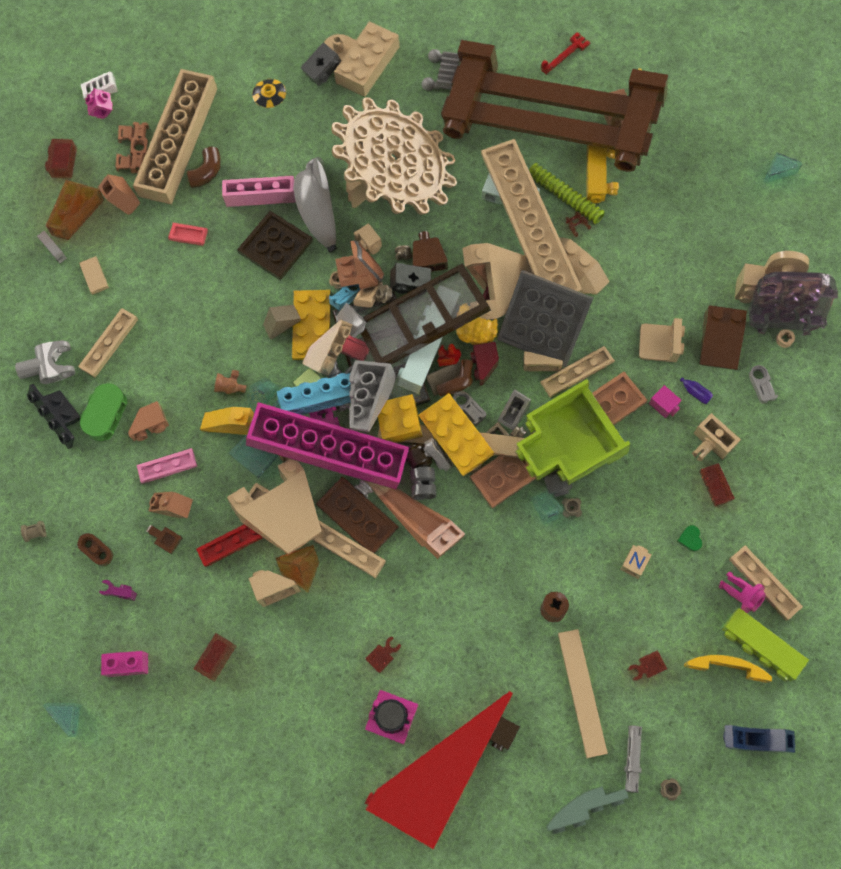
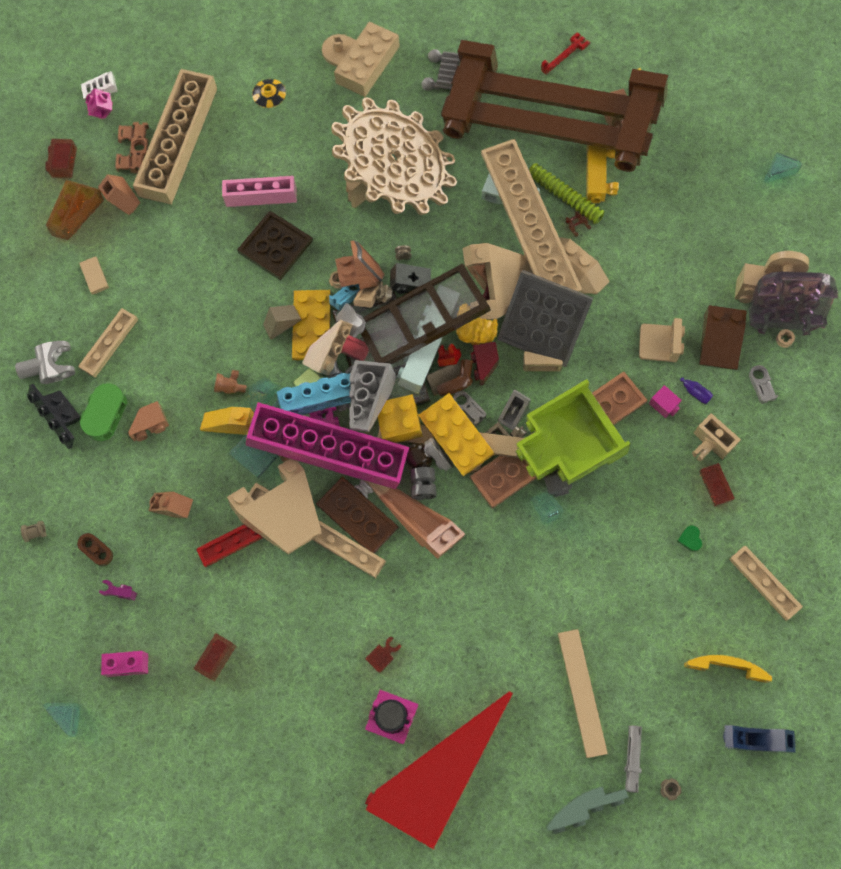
(51, 246): light grey piece -> none
(165, 539): reddish brown plate -> none
(166, 466): bright pink tile -> none
(188, 234): coral tile -> none
(208, 170): reddish brown cylinder -> none
(271, 587): tan slope -> none
(299, 566): clear orange slope -> none
(315, 203): light grey piece -> none
(321, 64): dark grey brick -> none
(368, 239): tan brick -> none
(429, 253): reddish brown torso -> none
(504, 734): dark brown brick -> none
(557, 600): reddish brown piece -> none
(576, 503): dark tan plate -> none
(577, 371): tan tile -> none
(636, 561): tan brick -> none
(650, 665): clear red plate -> none
(750, 597): dark pink piece -> none
(765, 645): lime brick -> none

